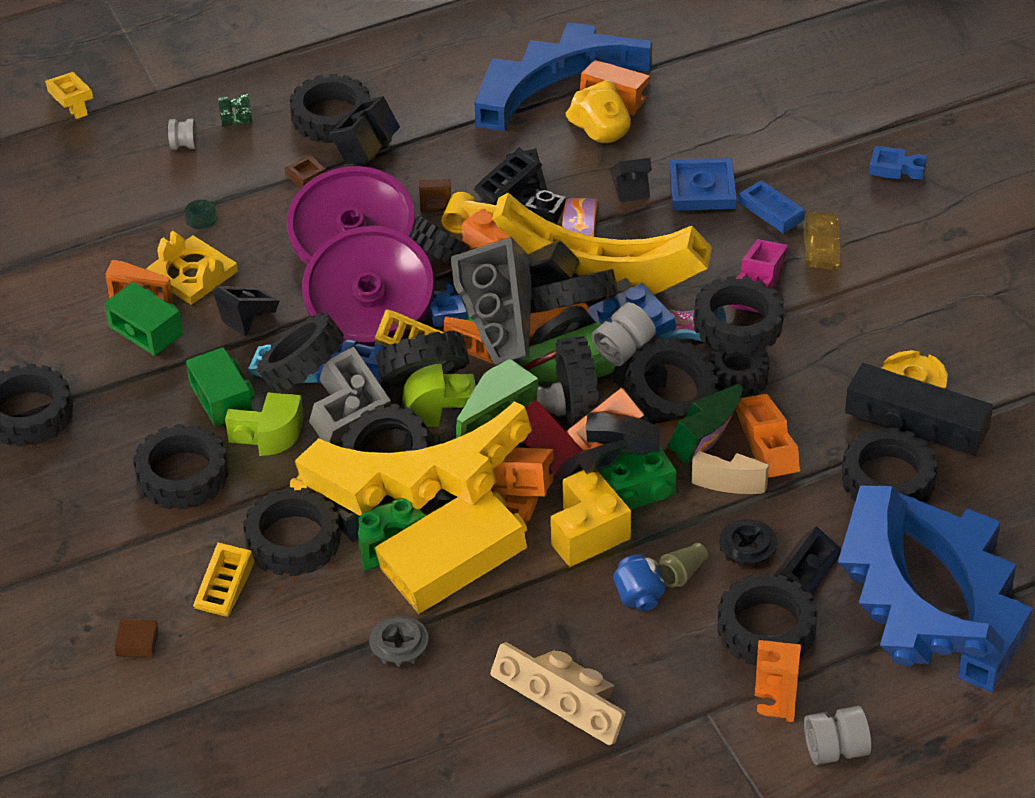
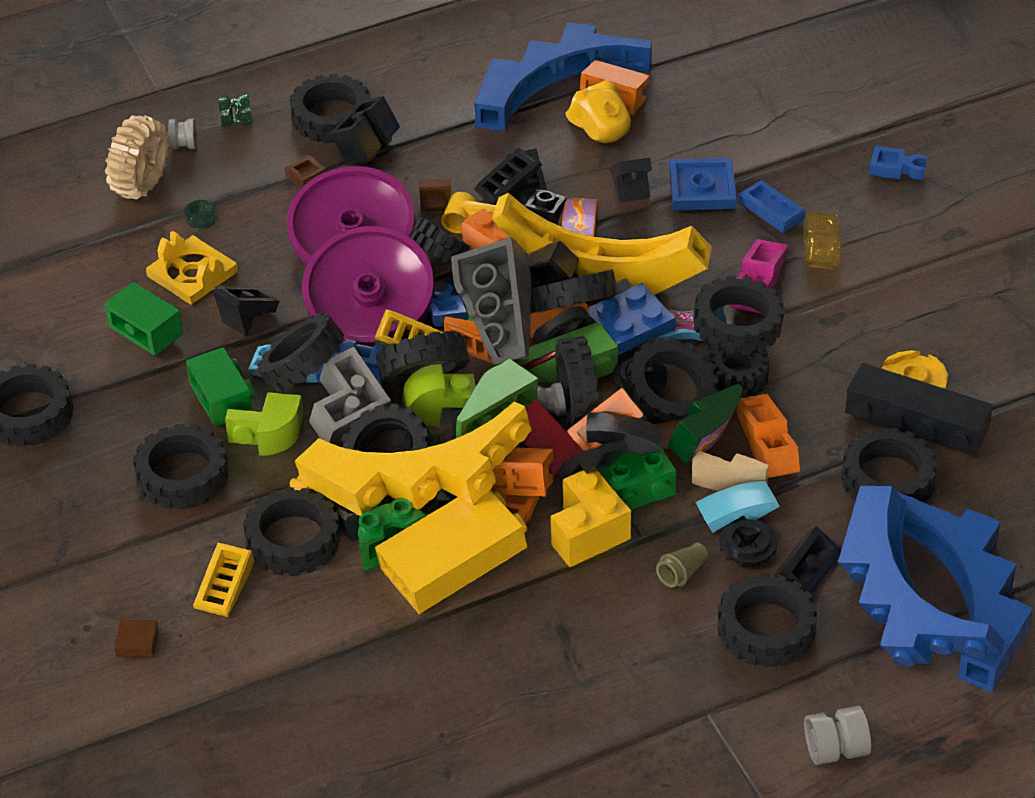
(70, 92): yellow plate -> none
(122, 274): orange slope -> none
(137, 156): none -> tan gear
(384, 636): dark grey gear -> none
(562, 688): tan bracket -> none
(629, 330): light grey wheel -> none
(639, 582): blue head -> none
(727, 505): none -> medium azure slope
(777, 678): orange hinge -> none

